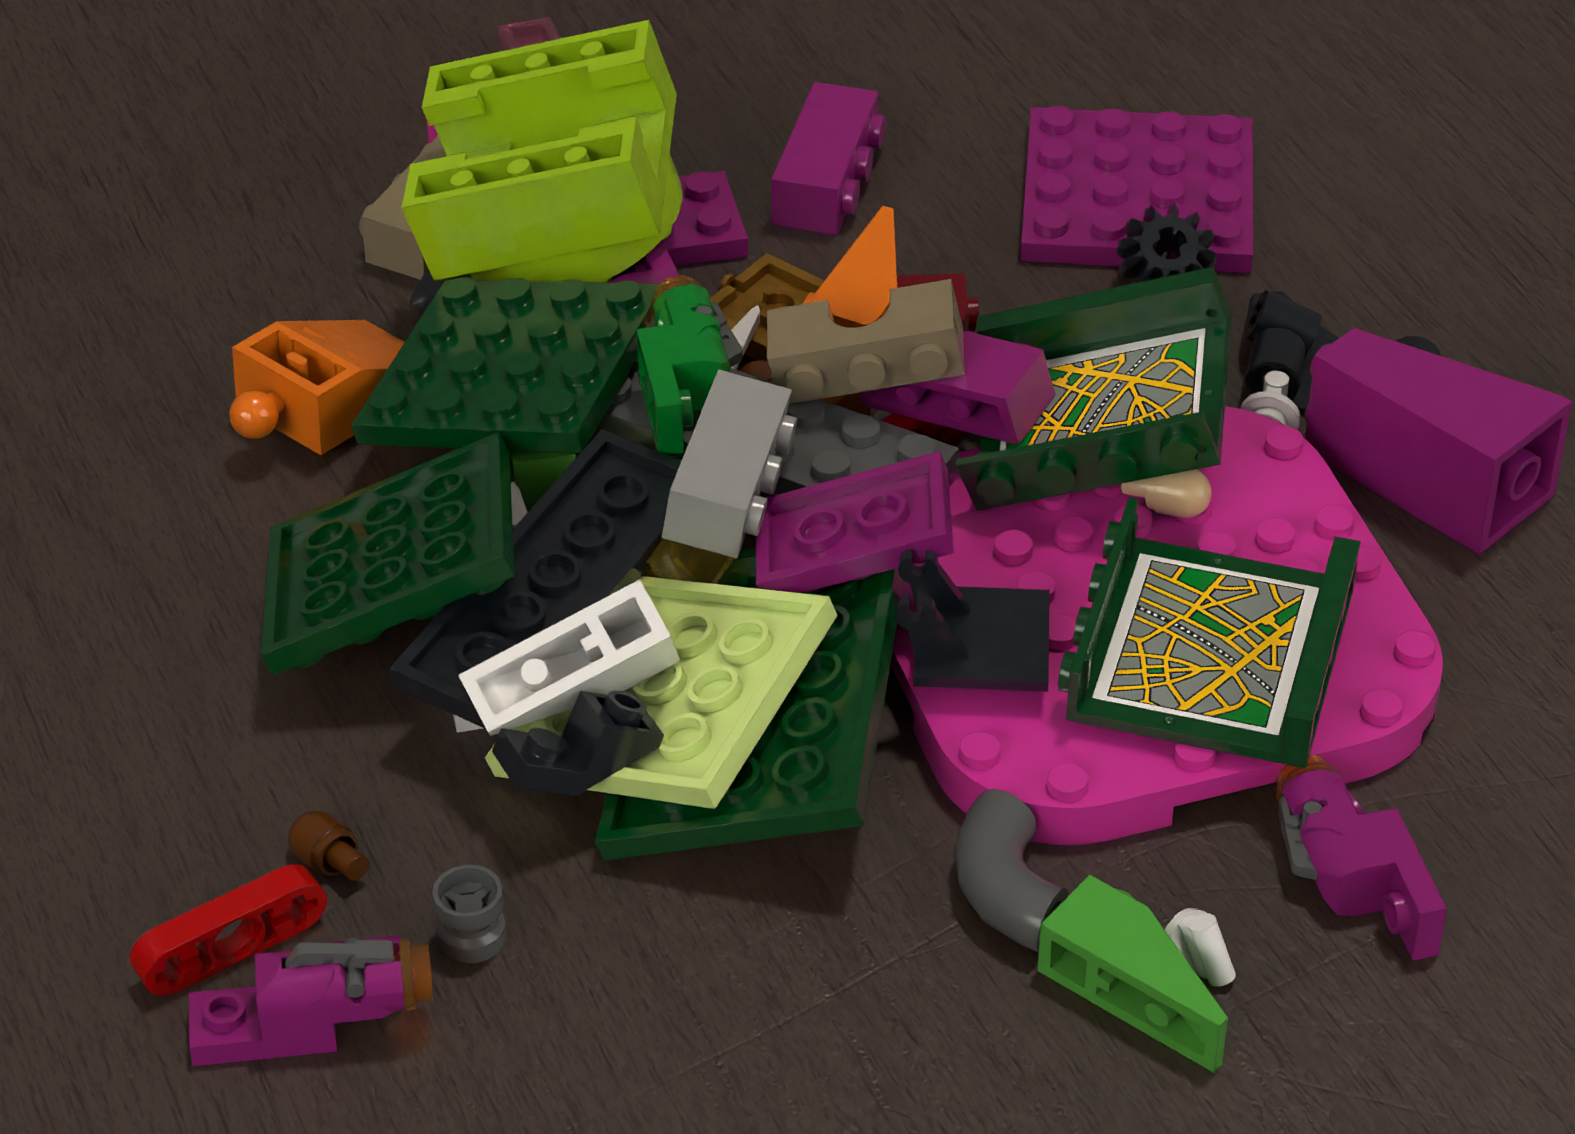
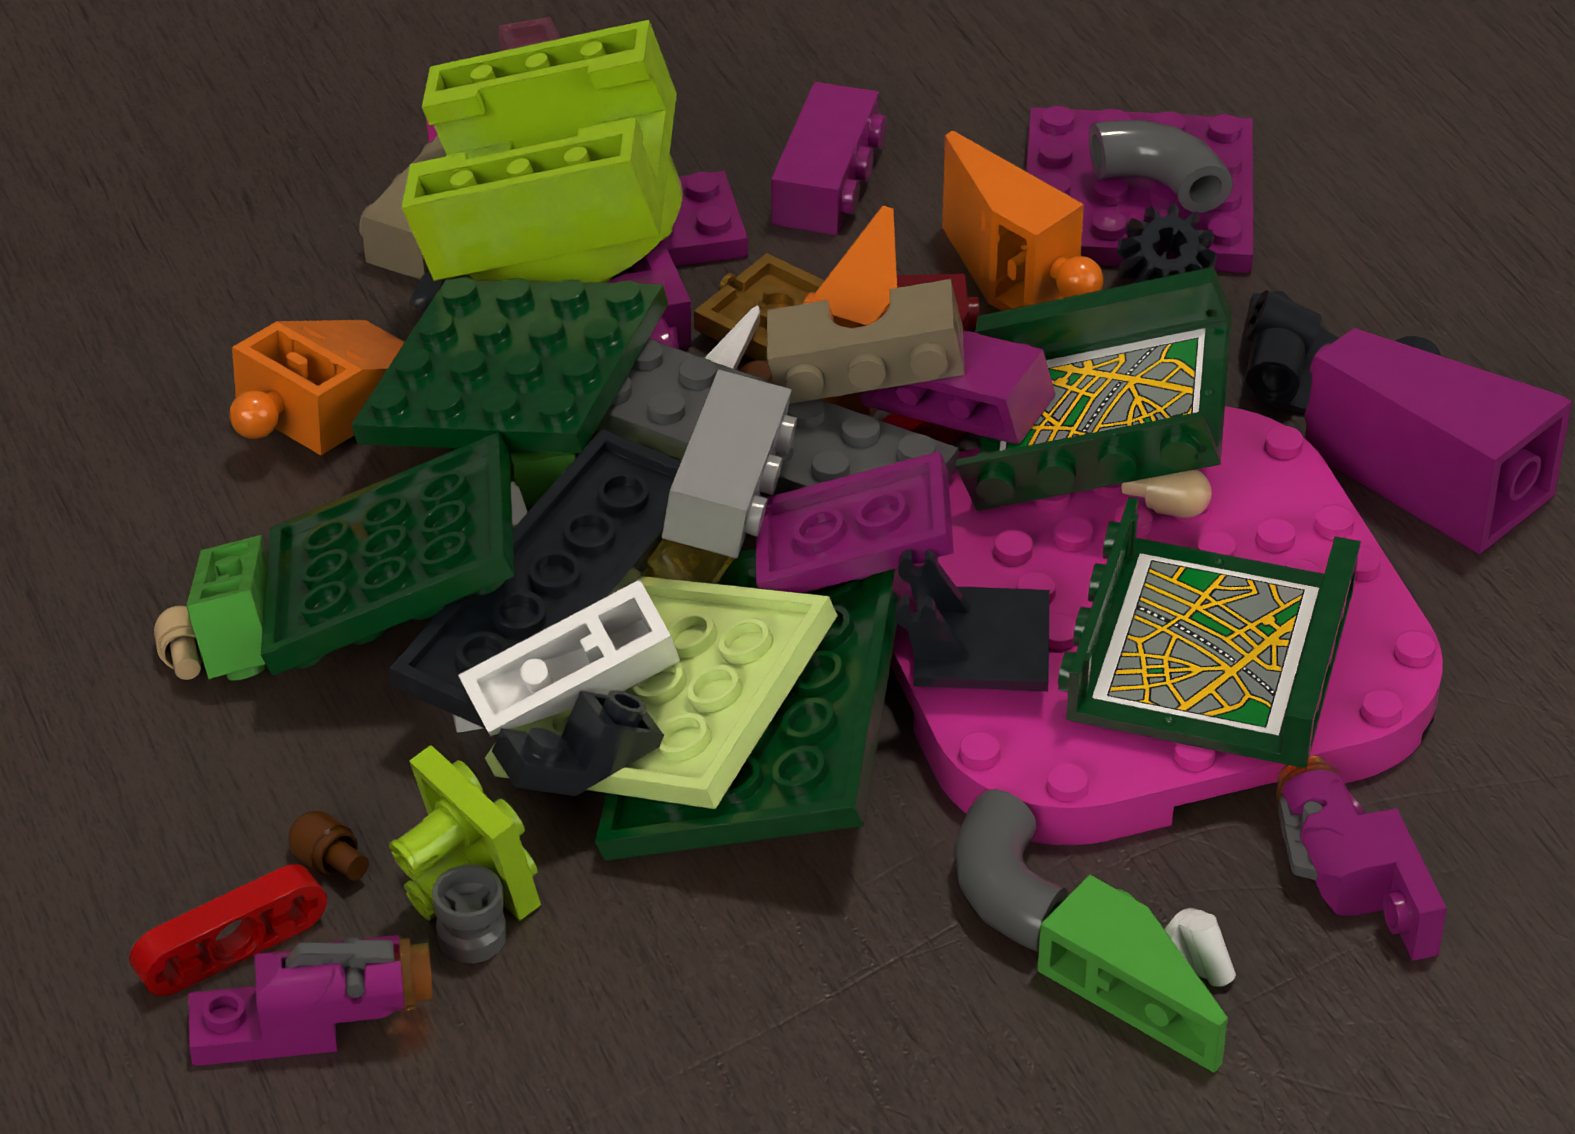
(177, 642): none -> tan cylinder
(229, 607): none -> bright green slope
(462, 830): none -> lime plate
(681, 357): green plate -> none
(1013, 229): none -> orange slope
(1162, 155): none -> dark grey cylinder
(1274, 401): white plate -> none

